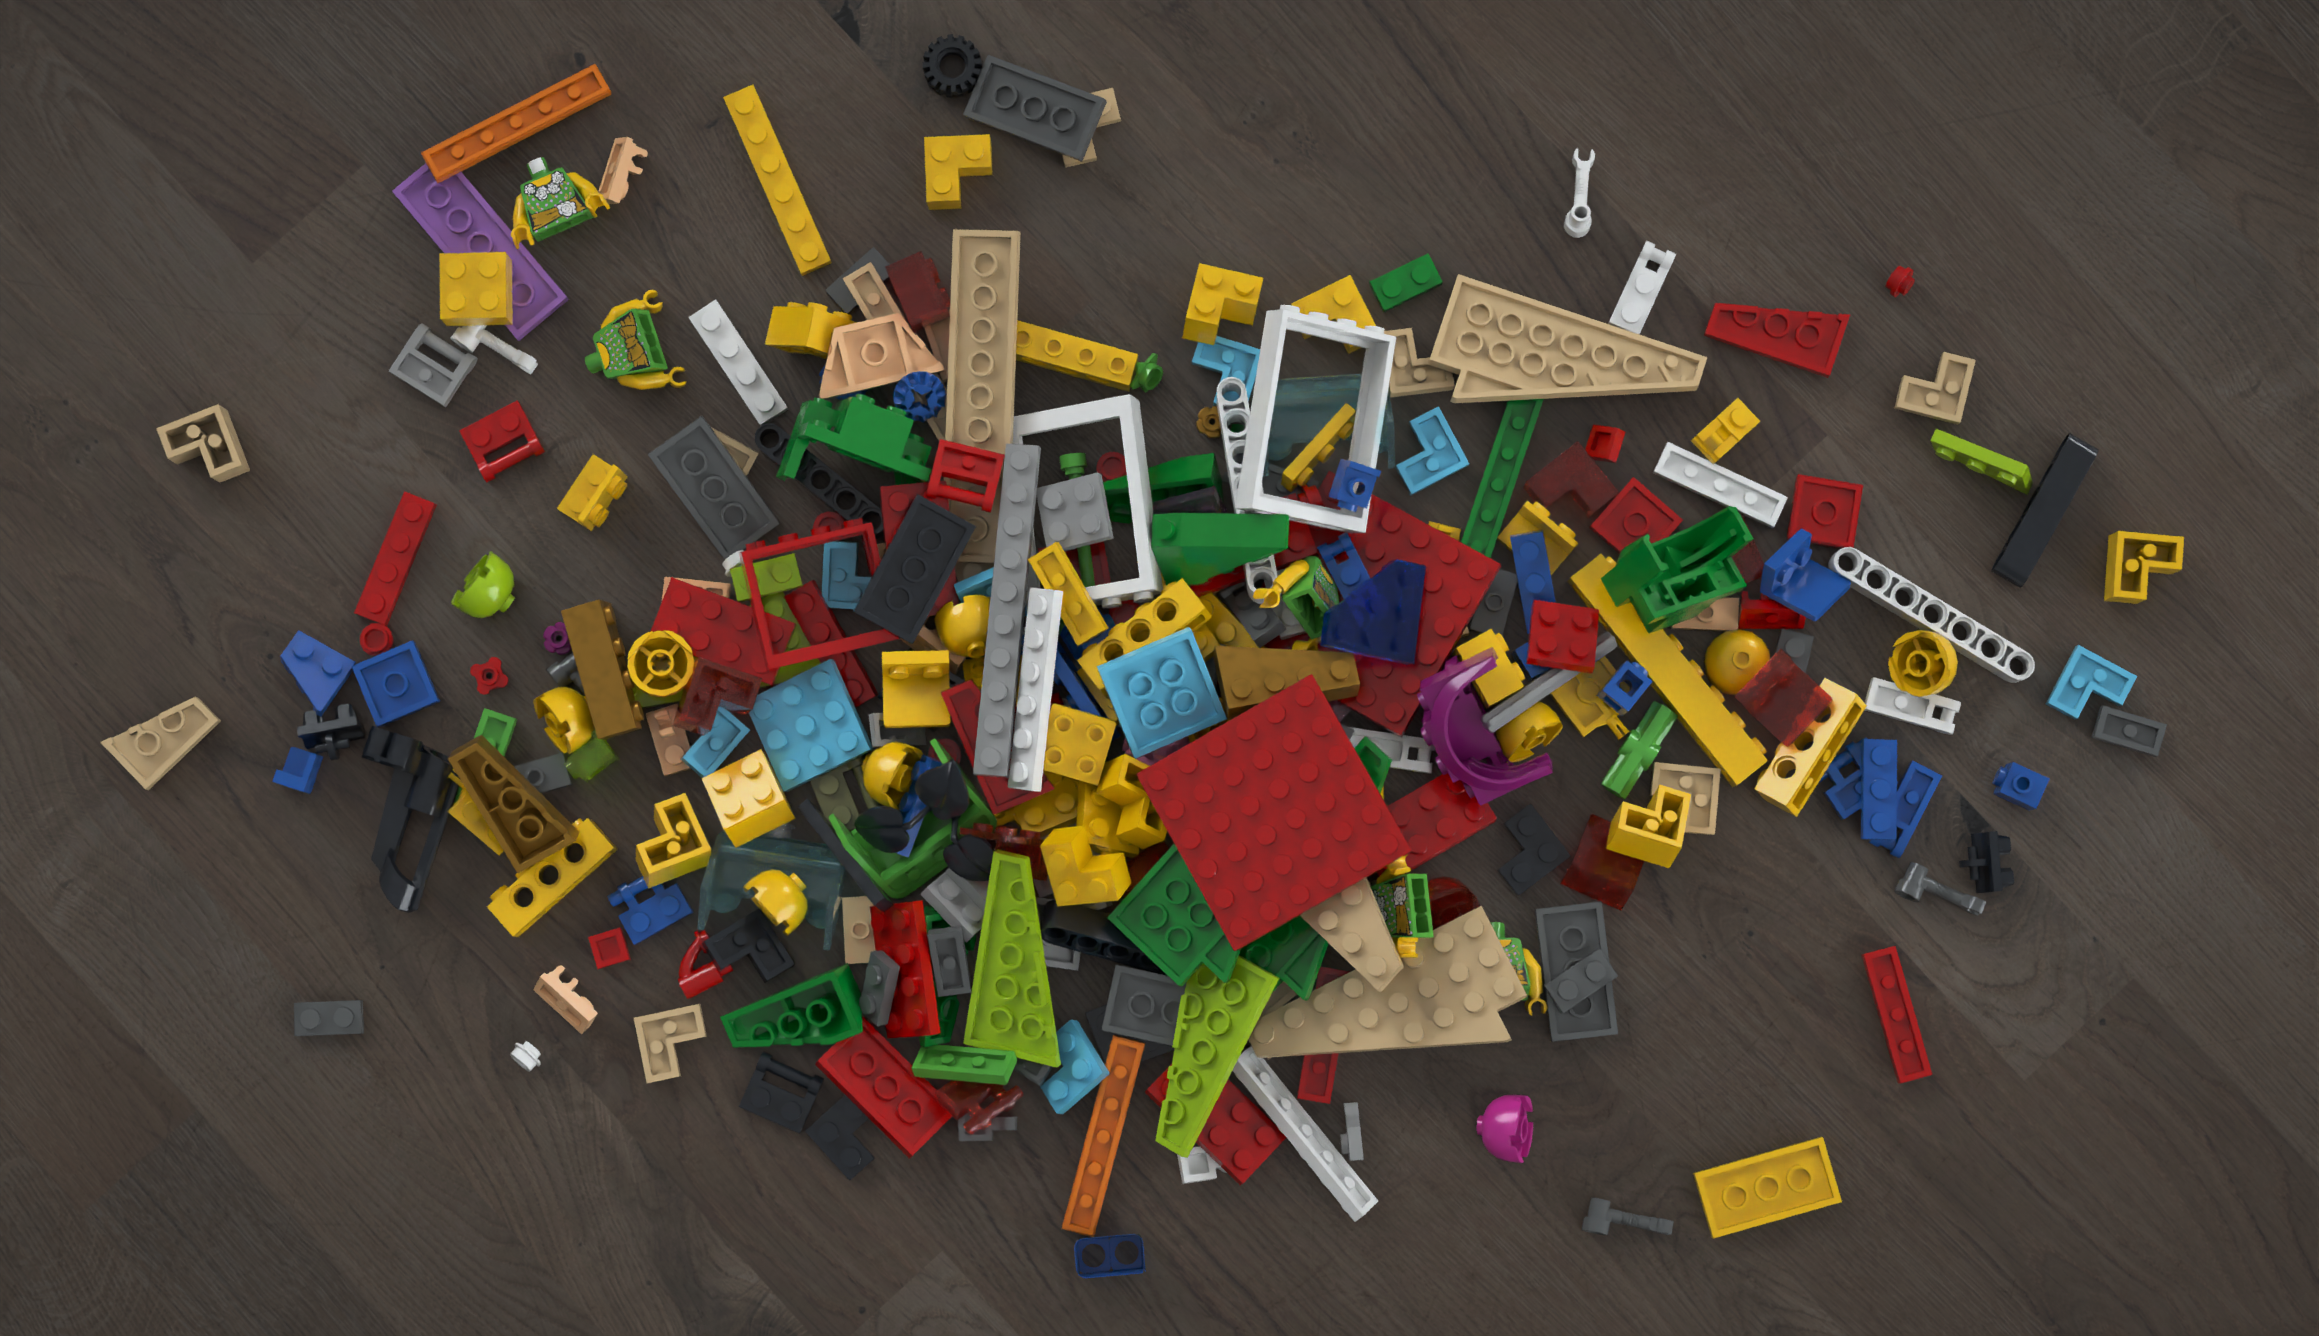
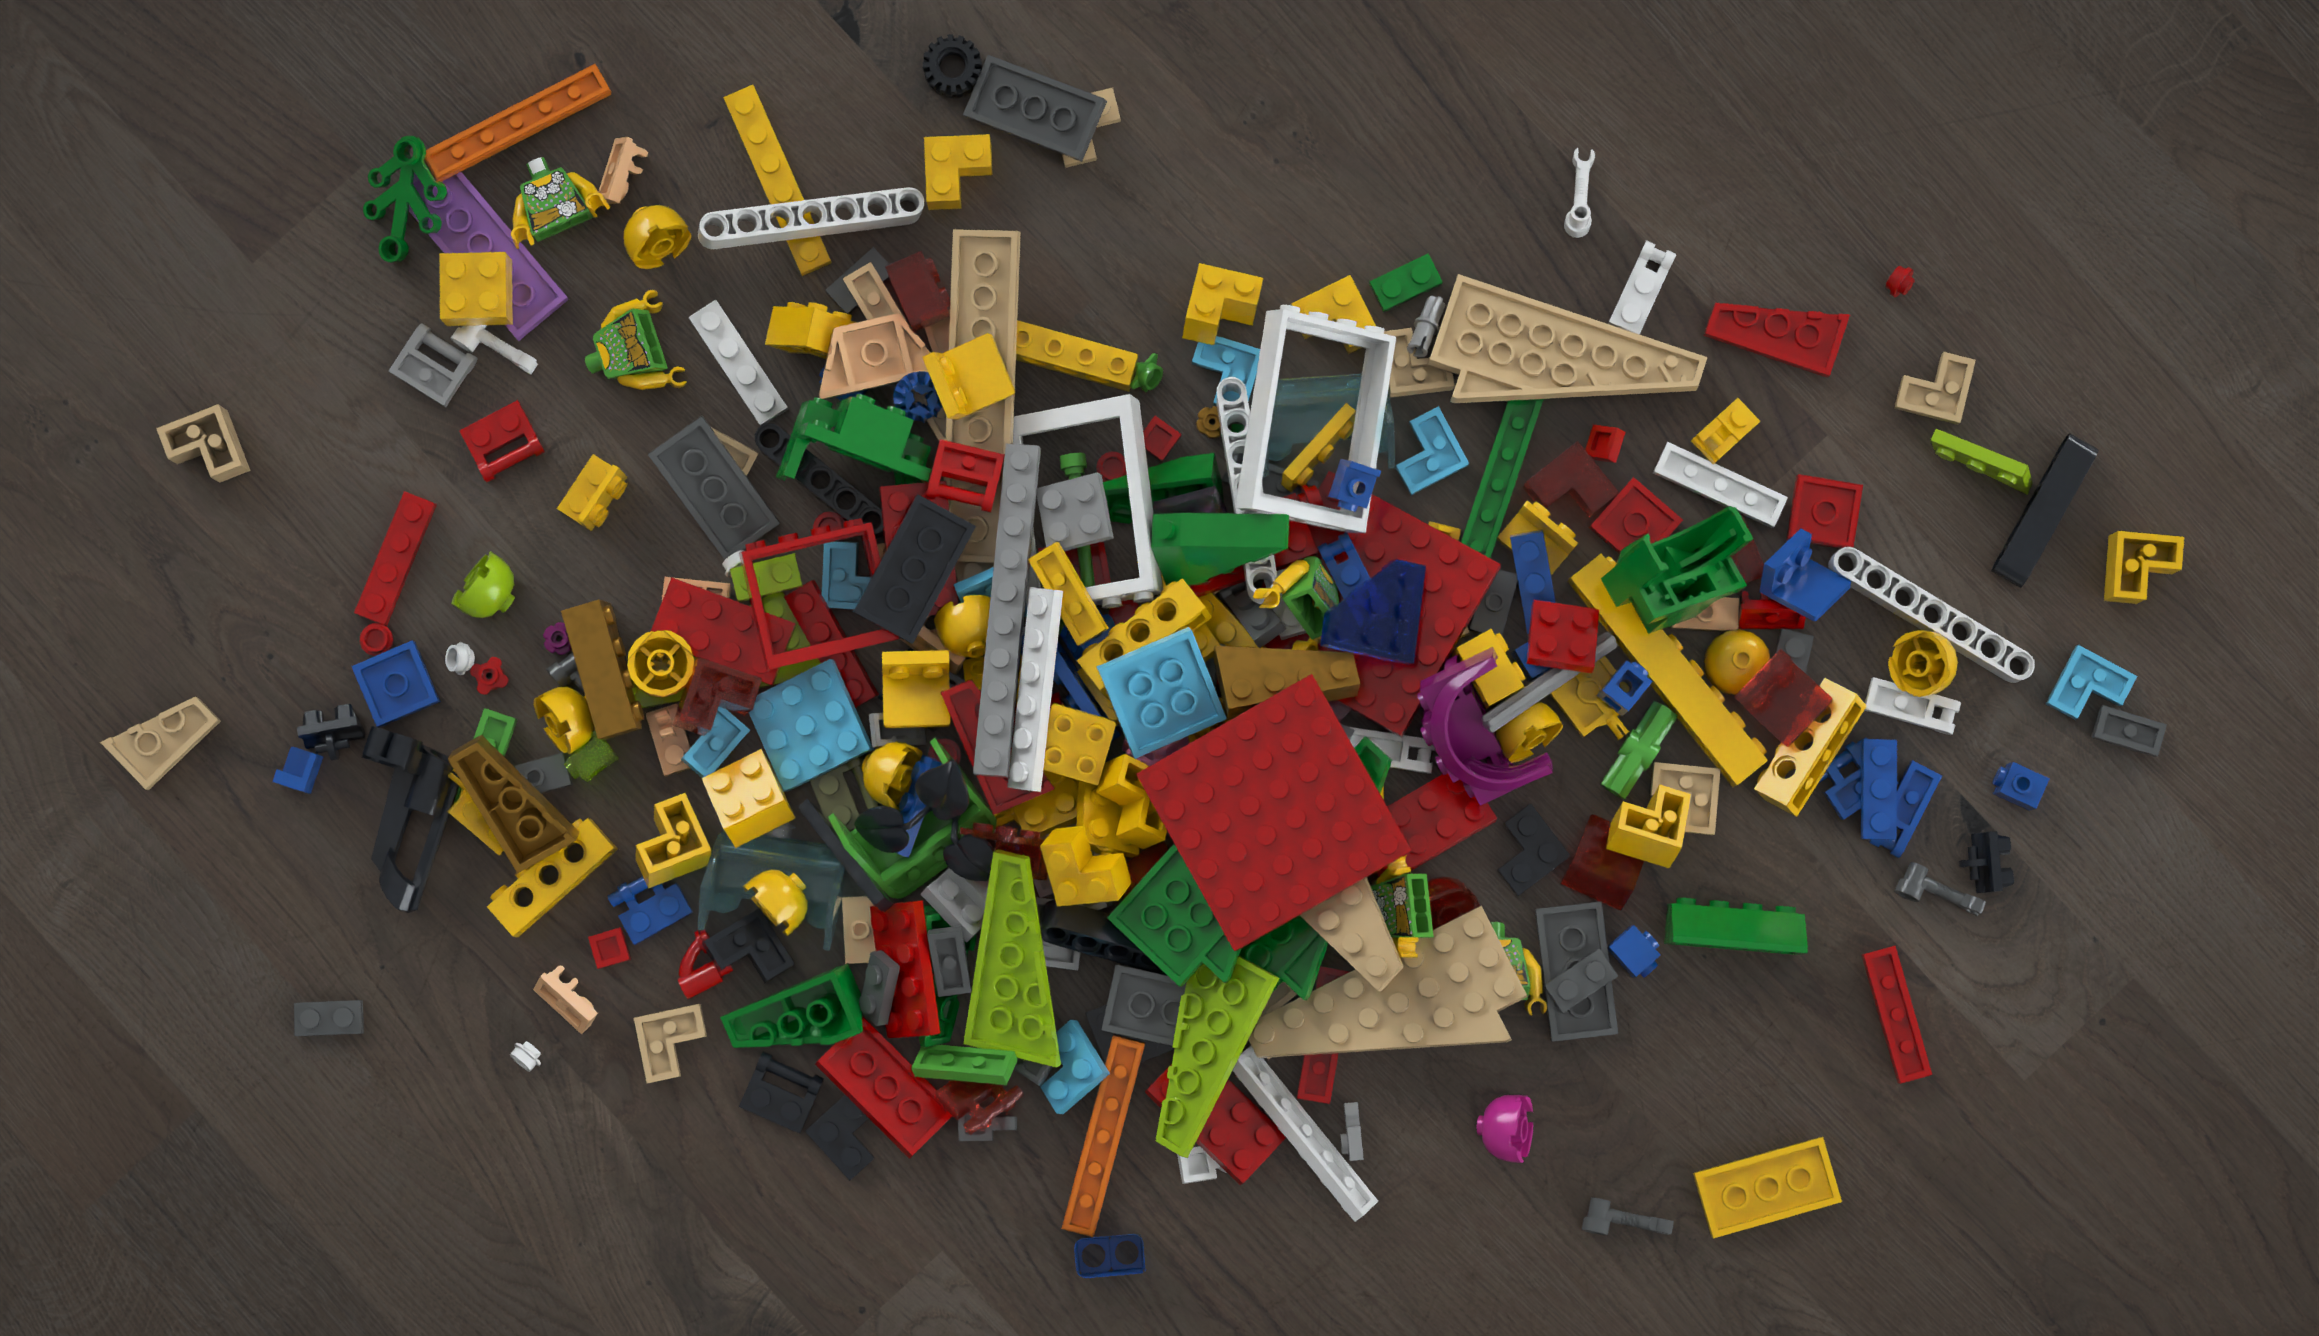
(317, 669): blue wing -> none
(404, 194): none -> green plant
(459, 658): none -> white plate
(655, 234): none -> yellow cylinder
(799, 228): none -> white beam
(969, 377): none -> yellow bracket
(1160, 438): none -> red plate
(1426, 326): none -> light grey axle
(1635, 951): none -> blue brick
(1736, 928): none -> green slope

